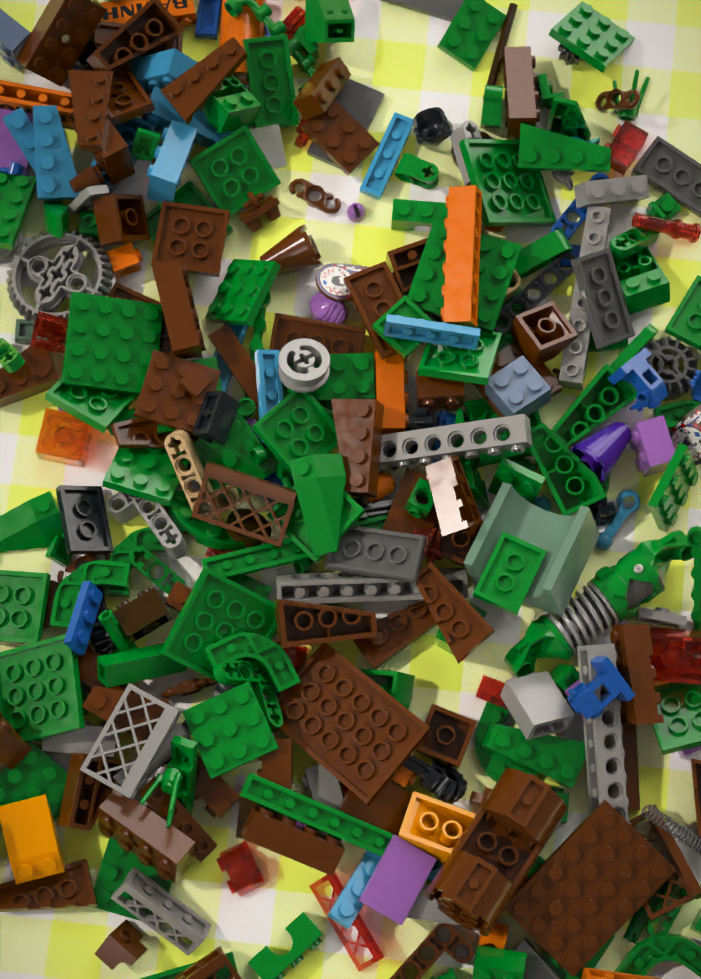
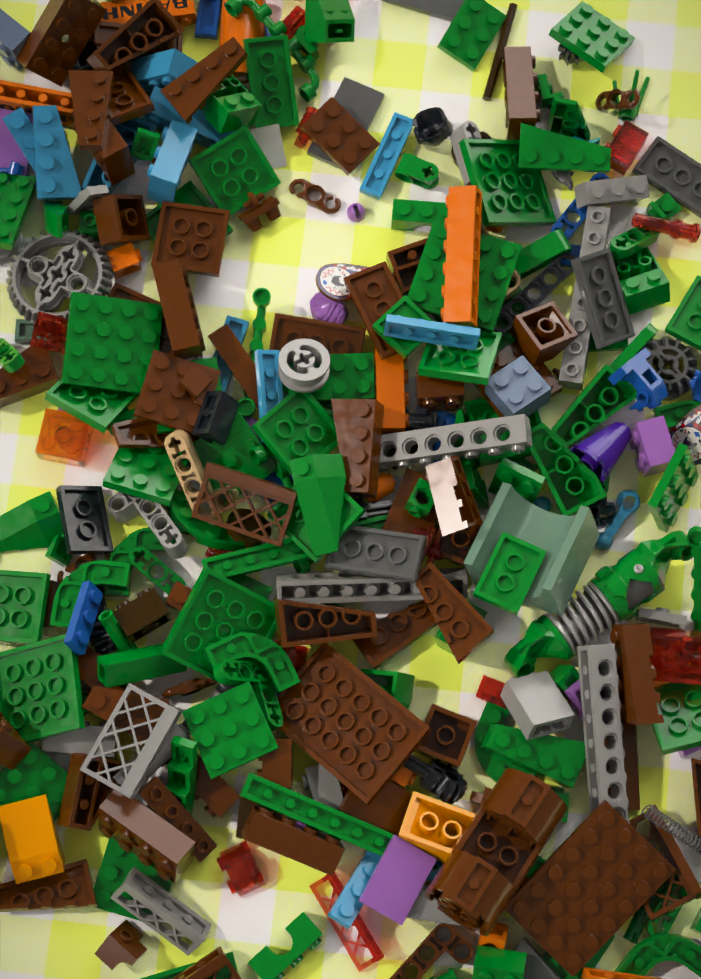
(89, 177): reddish brown cone -> none
(170, 784): green plant -> none
(242, 292): green plate -> none
(294, 252): reddish brown cone -> none
(322, 88): reddish brown brick -> none
(492, 107): green leg -> none
(585, 700): blue tile -> none

